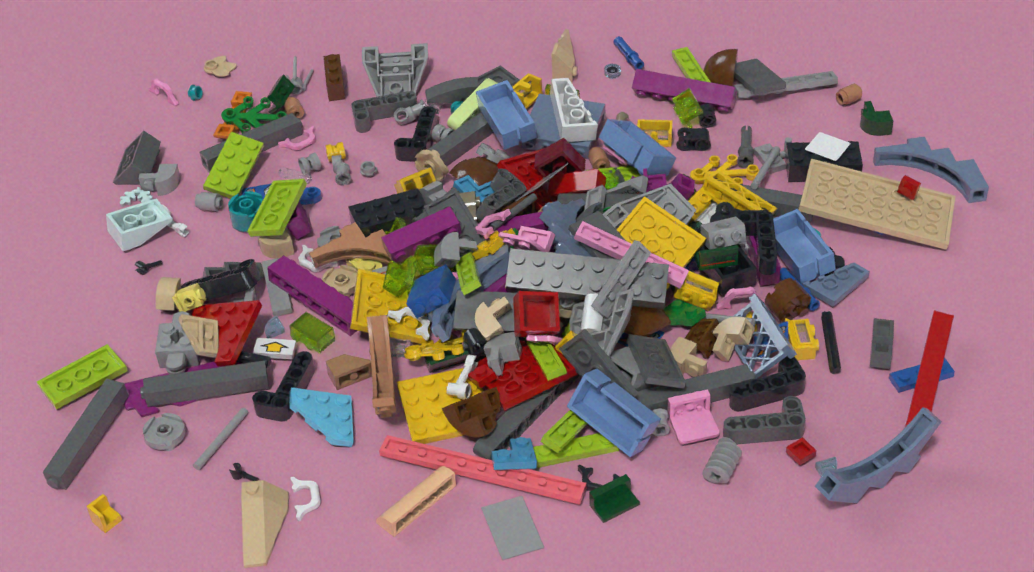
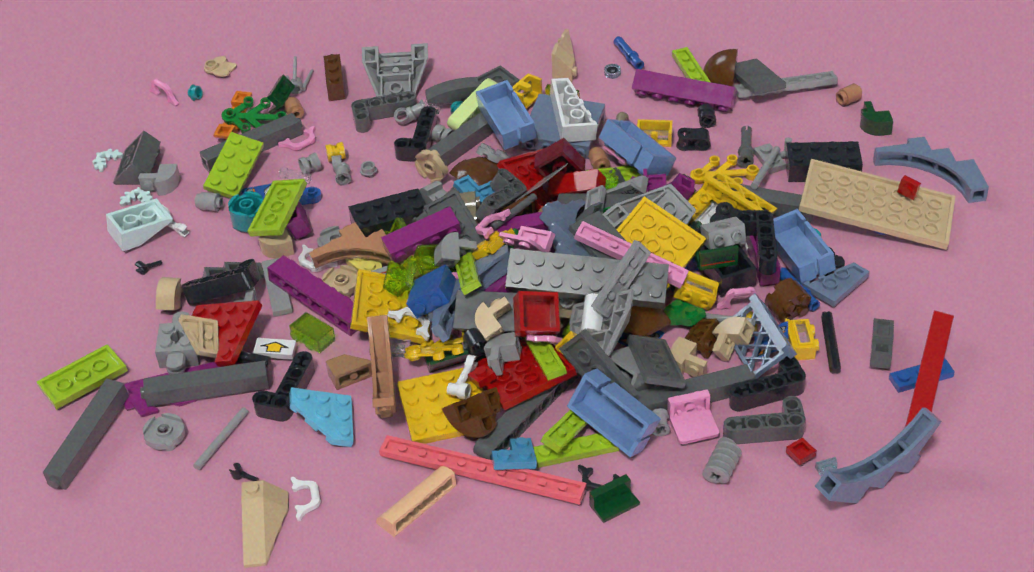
(100, 161): none -> light aqua animal
(103, 514): yellow panel -> none
(189, 297): light yellow brick -> none
(274, 327): clear light blue tile -> none
(417, 180): yellow window -> none
(512, 527): light grey piece -> none
(687, 107): clear neon green bracket -> none
(827, 146): white sticker -> none

